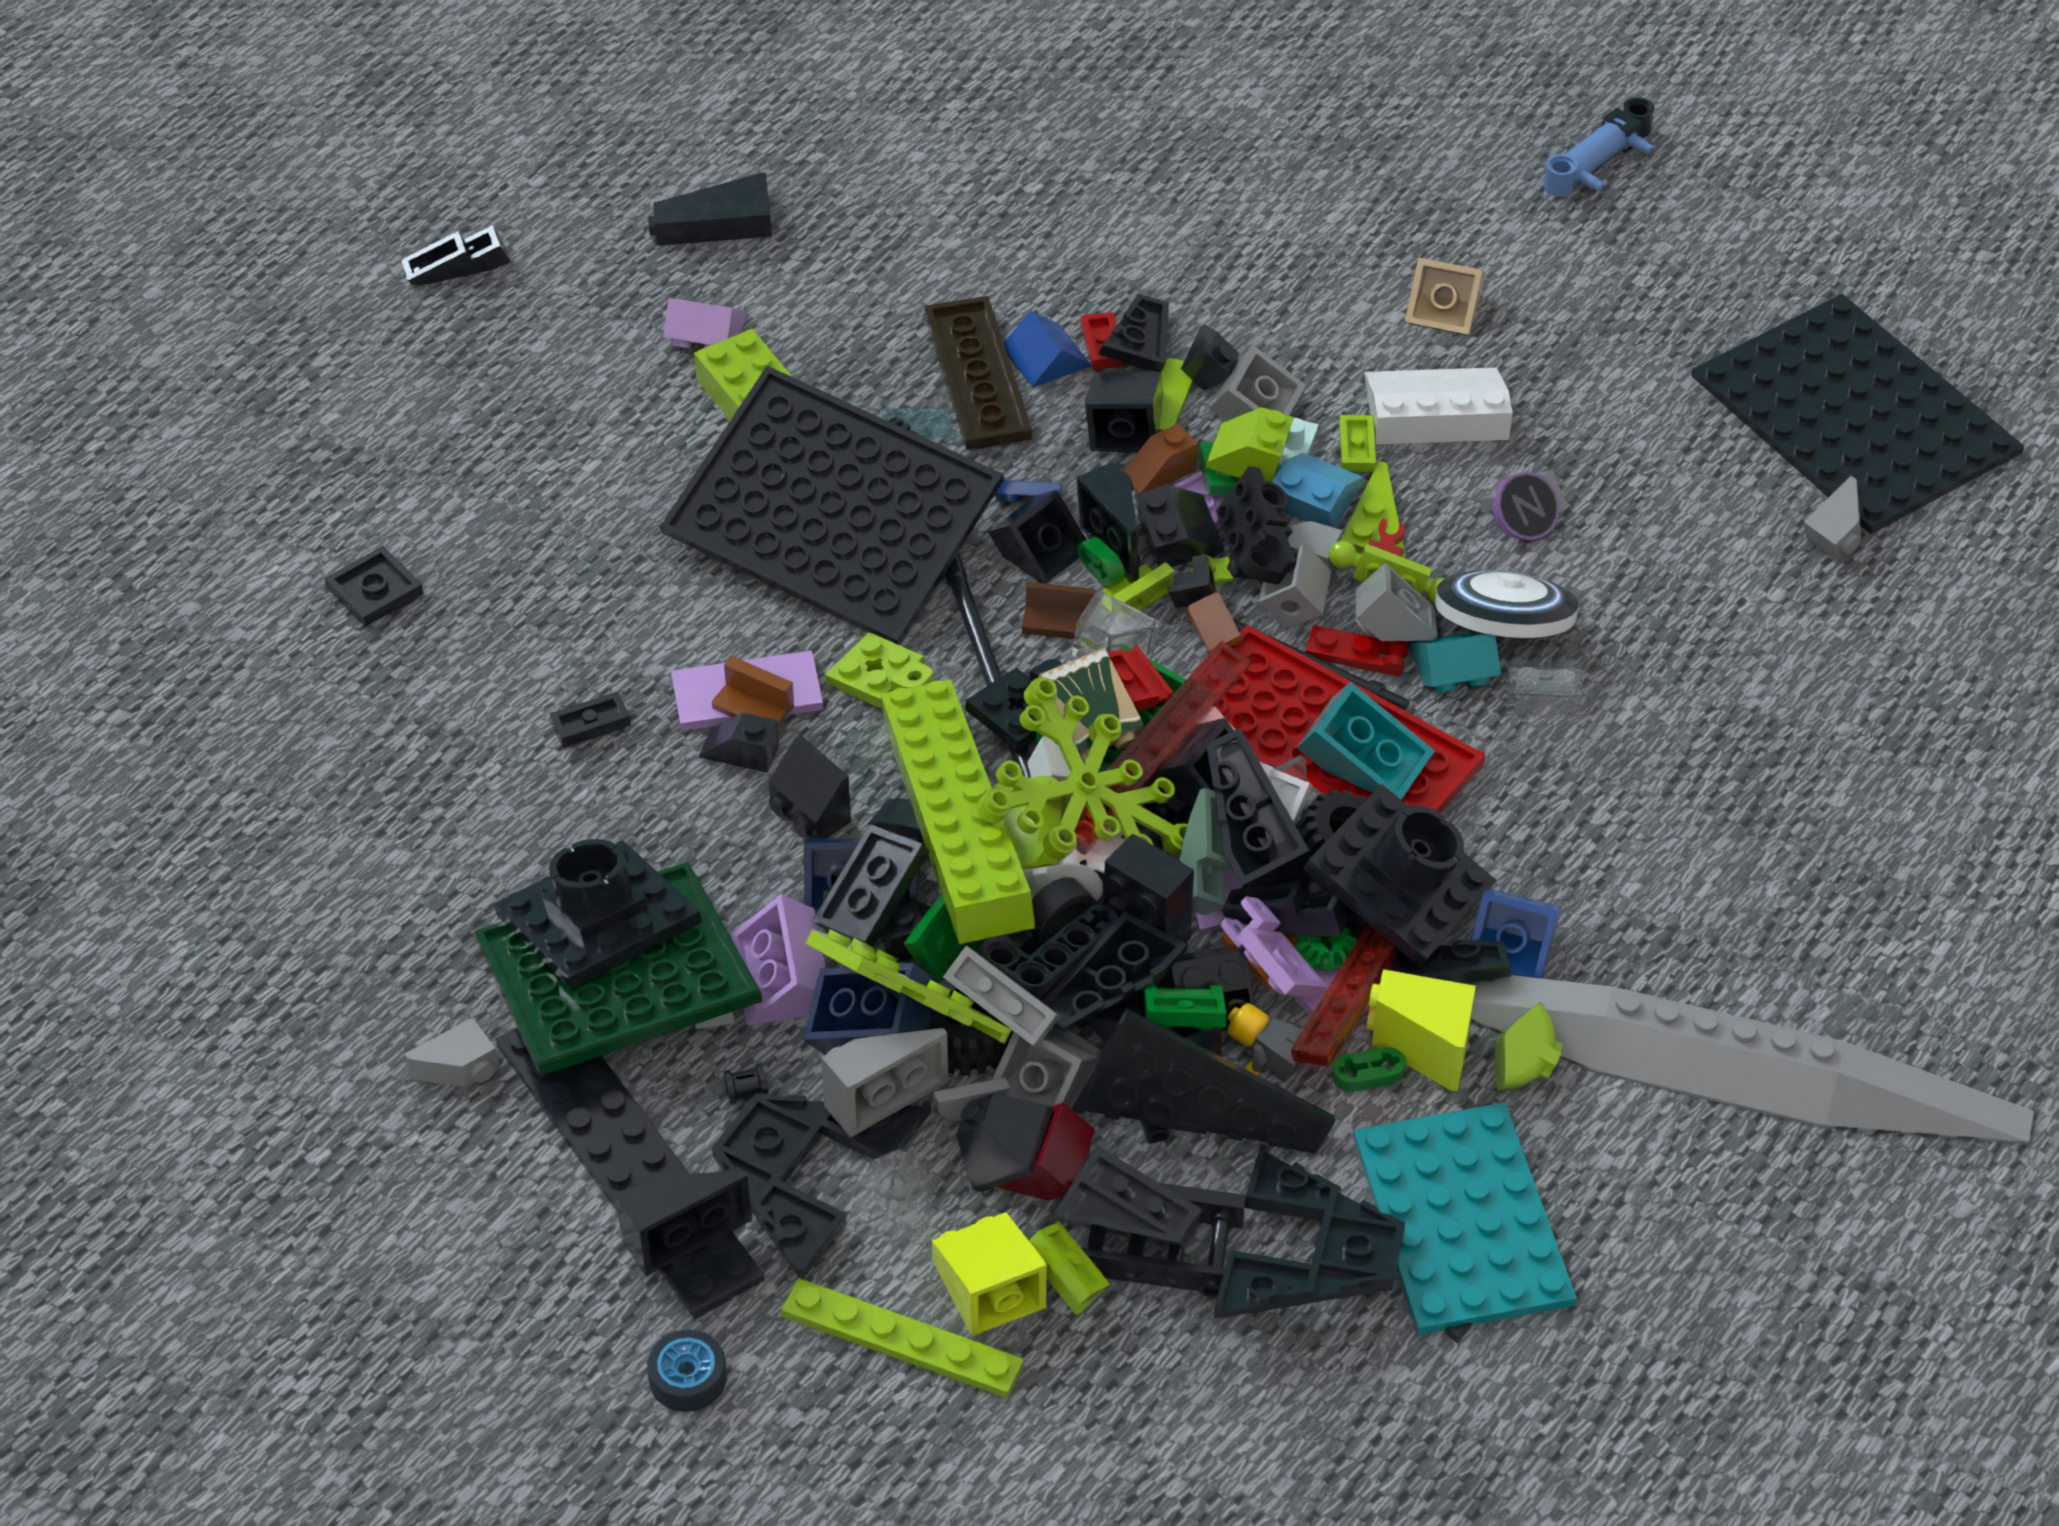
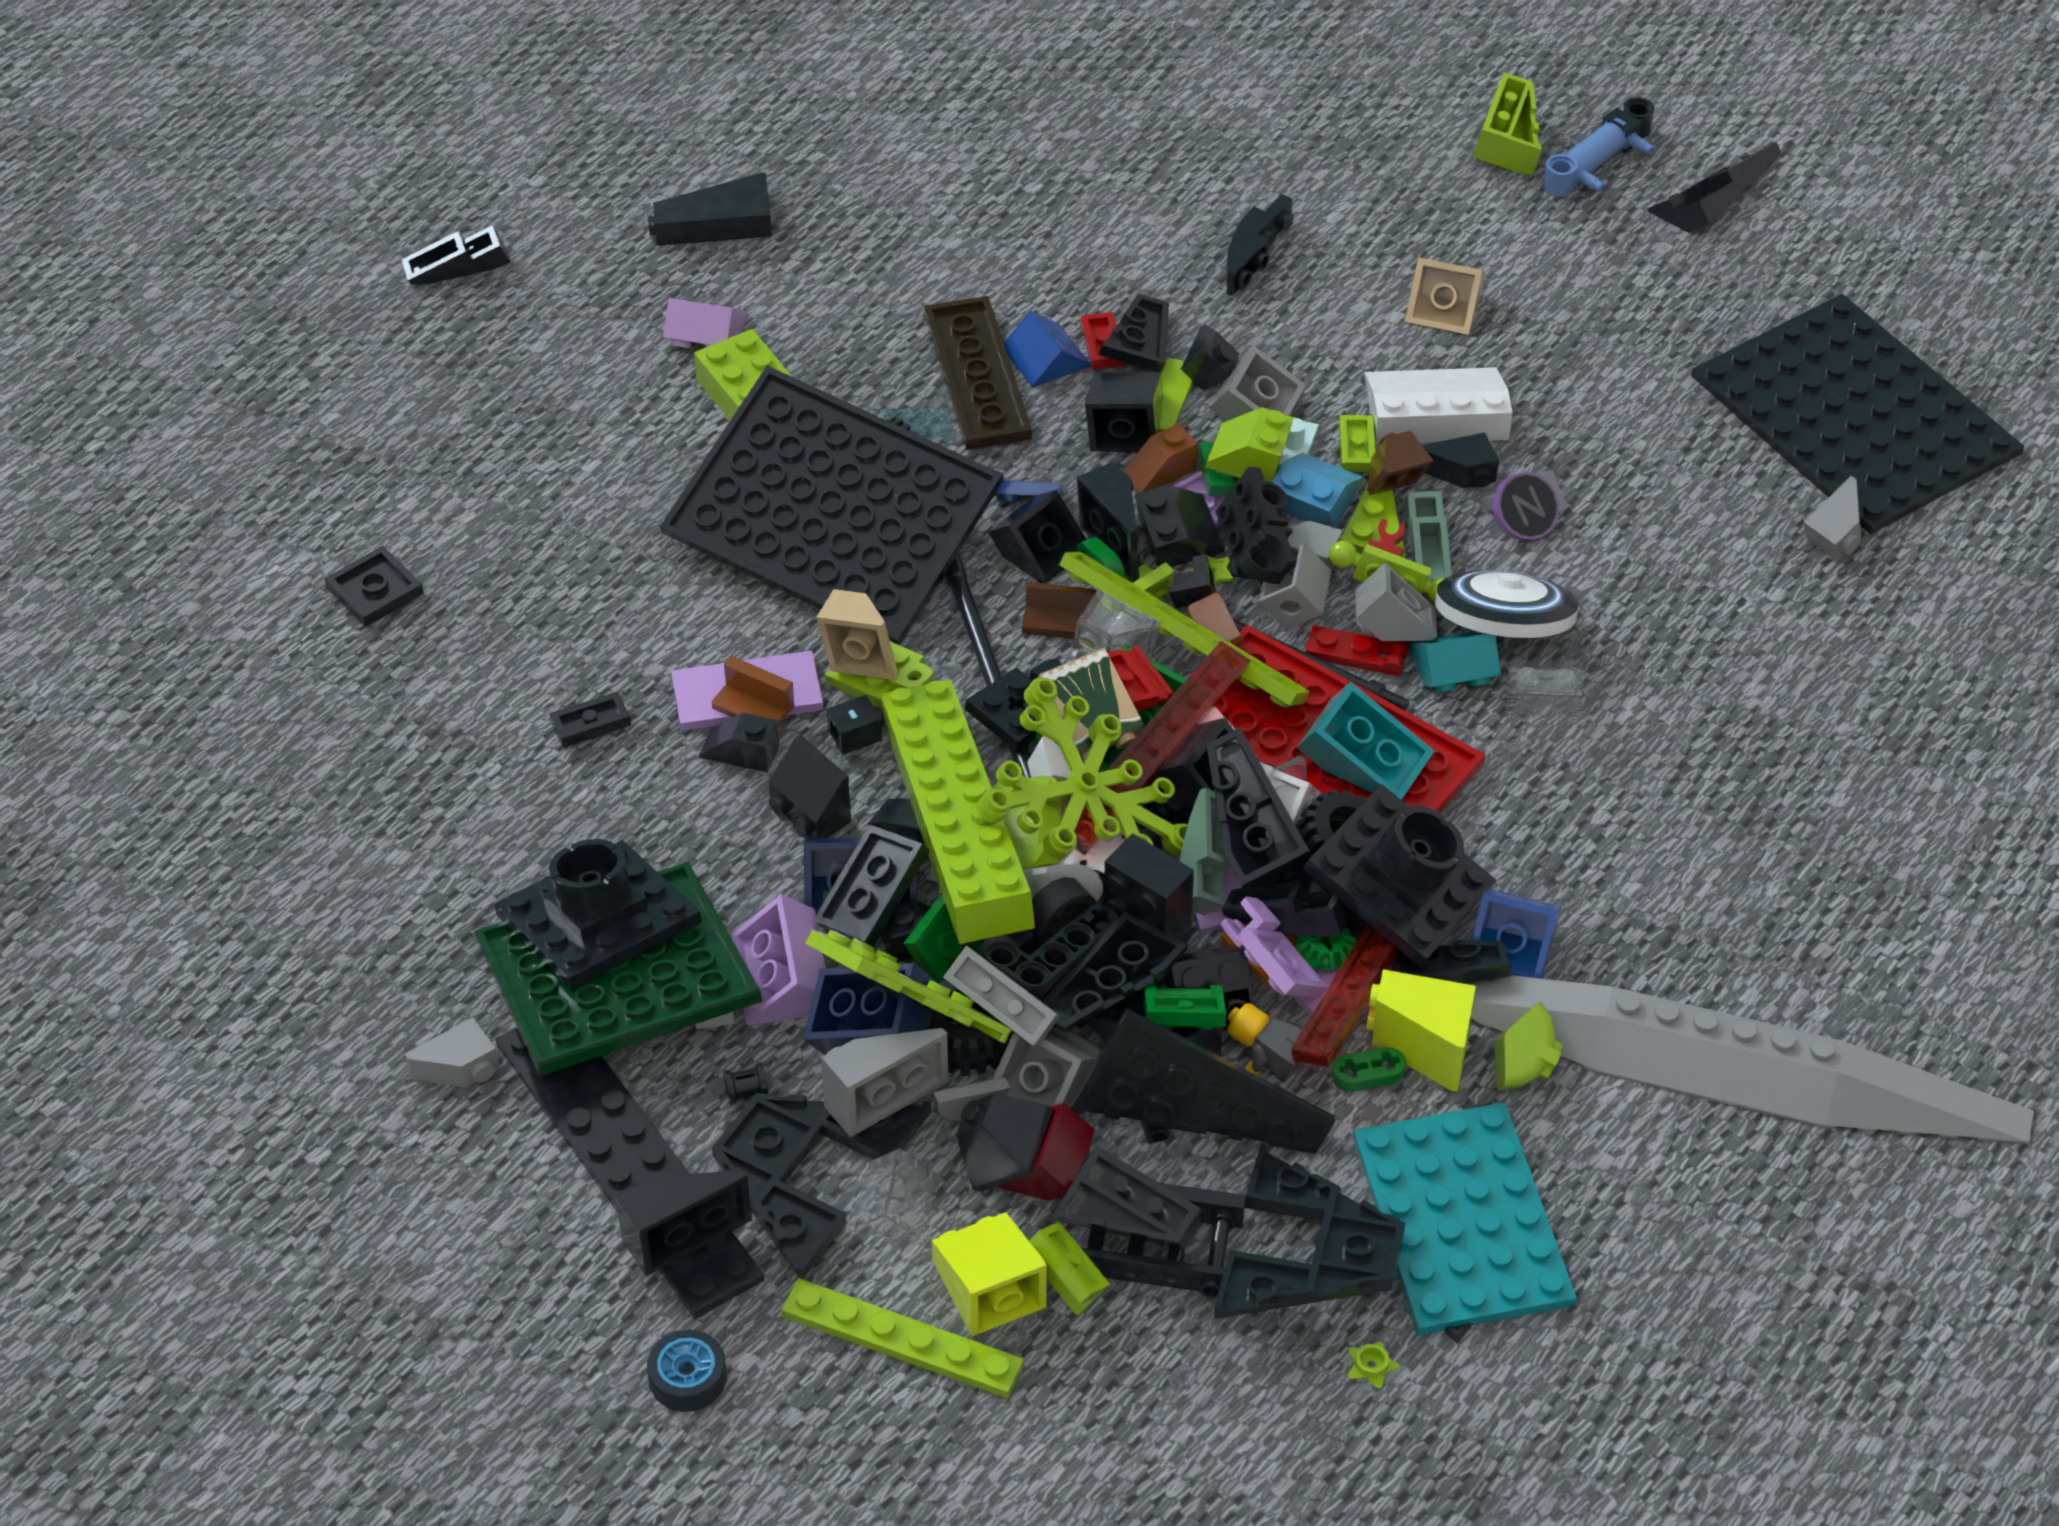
(855, 724): none -> black brick
(856, 636): none -> tan slope
(1194, 636): none -> lime plate
(1252, 239): none -> black slope
(1374, 1353): none -> lime plate
(1397, 462): none -> reddish brown slope
(1428, 532): none -> sand green slope
(1464, 461): none -> black slope
(1511, 127): none -> lime wedge
(1711, 196): none -> black wedge

